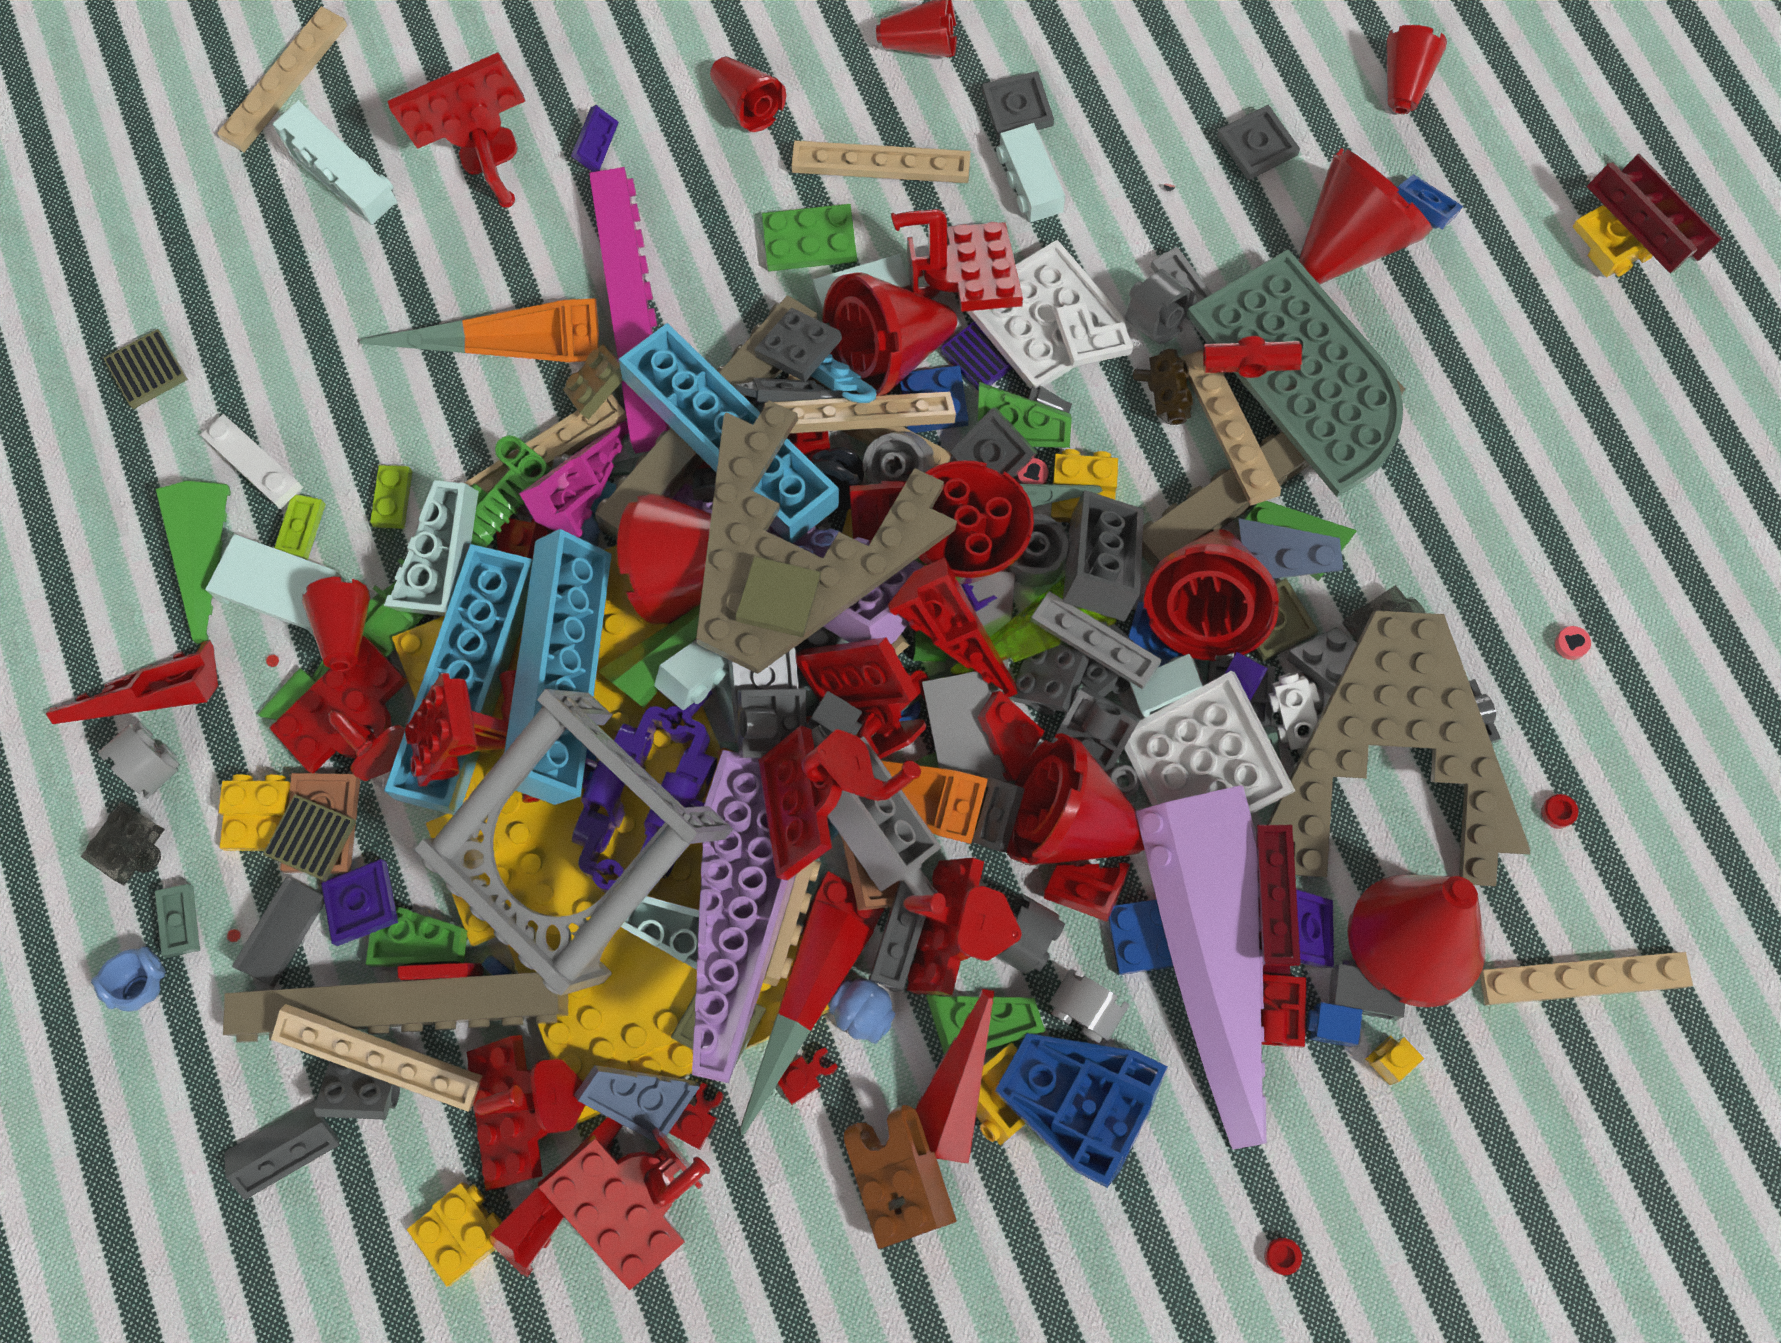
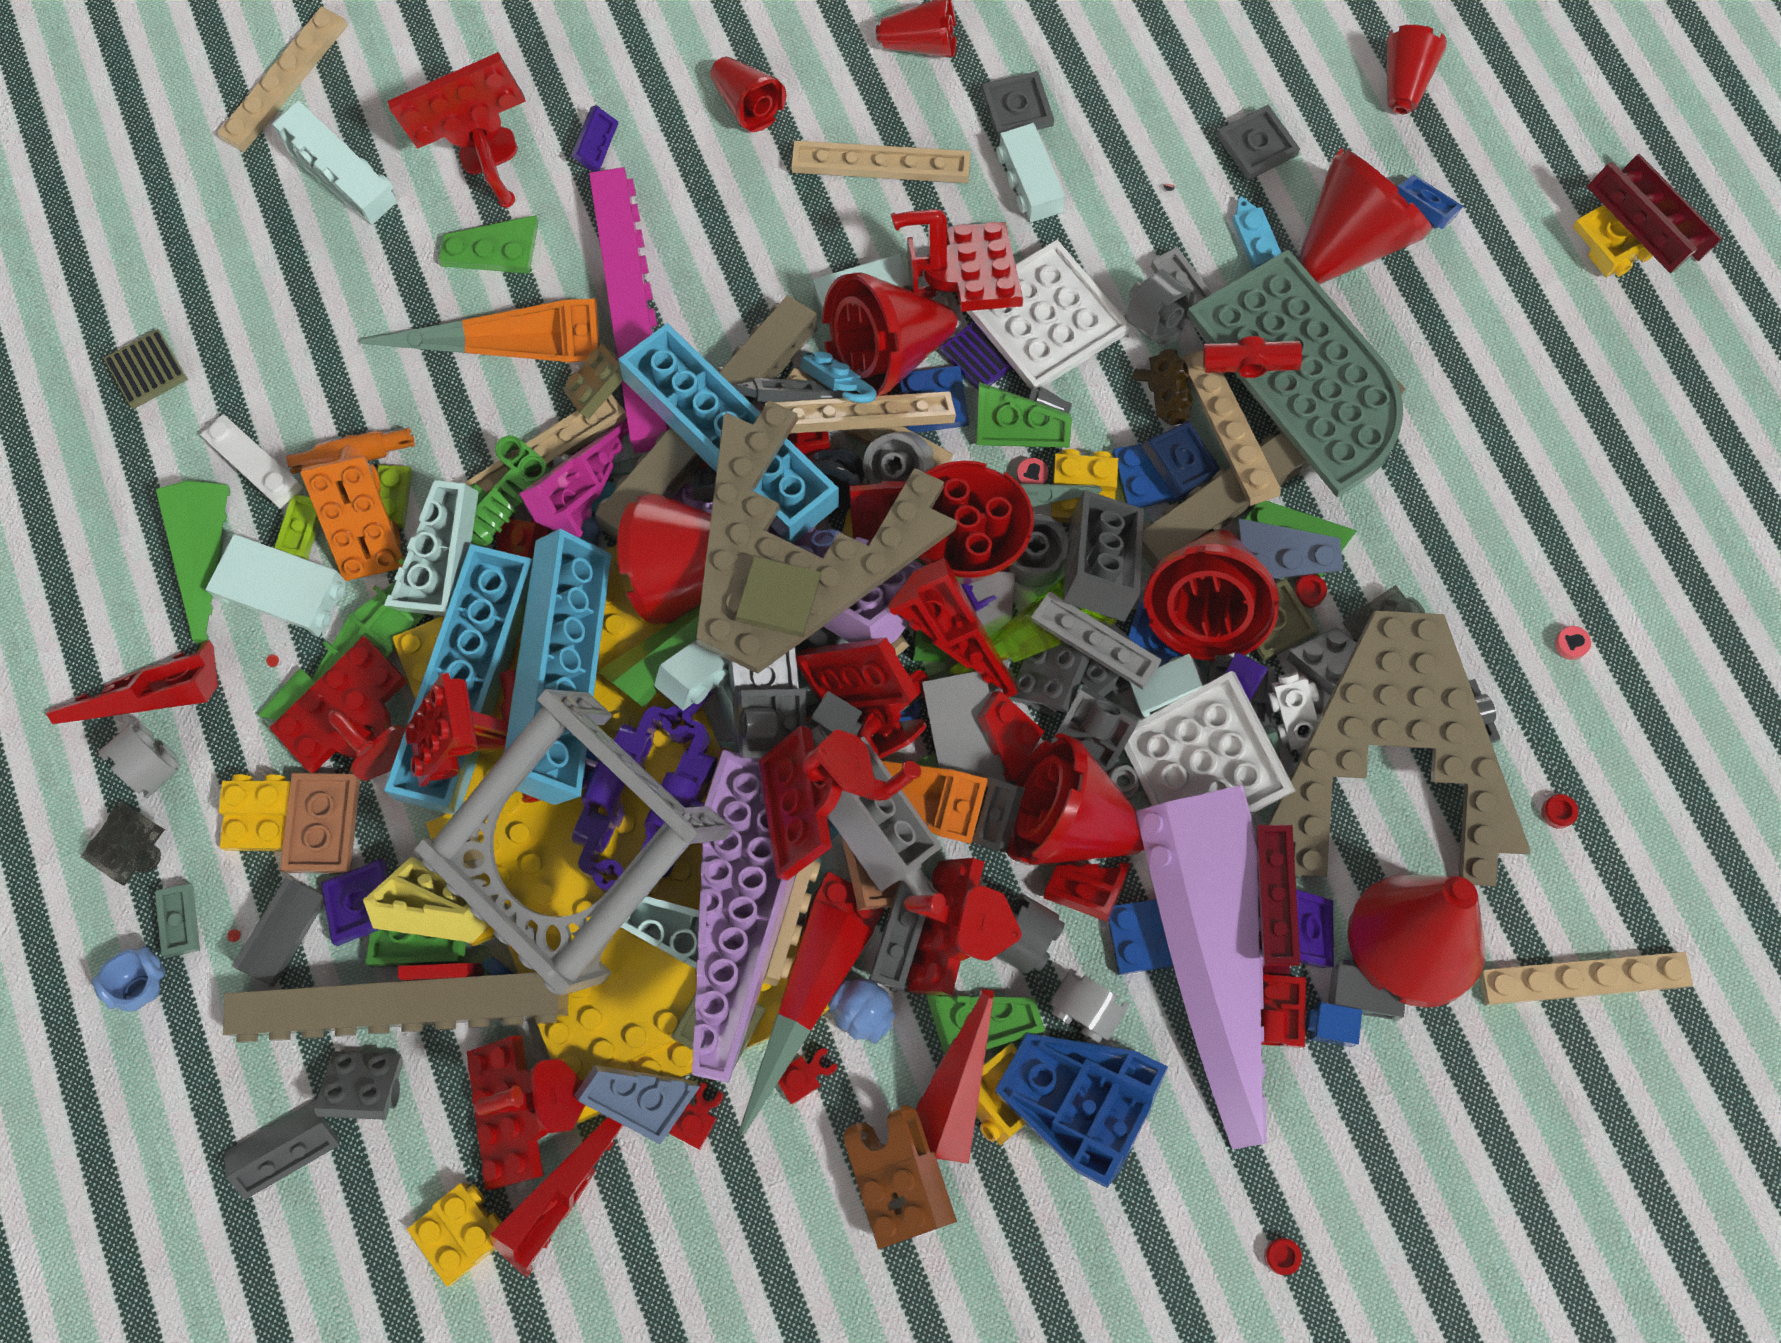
(309, 838): tile -> none
(337, 619): red cone -> none
(349, 500): none -> orange plate
(376, 1057): tan plate -> none
(420, 904): none -> light yellow wedge
(492, 247): none -> bright green wing
(624, 1202): red plate -> none
(798, 344): dark grey plate -> none
(809, 237): bright green plate -> none
(995, 443): dark grey plate -> none
(1088, 343): white plate -> none
(1140, 479): none -> blue plate
(1181, 458): none -> dark blue tile
(1254, 234): none -> medium azure plate
(1310, 590): none -> red tile
(1394, 1059): yellow brick -> none

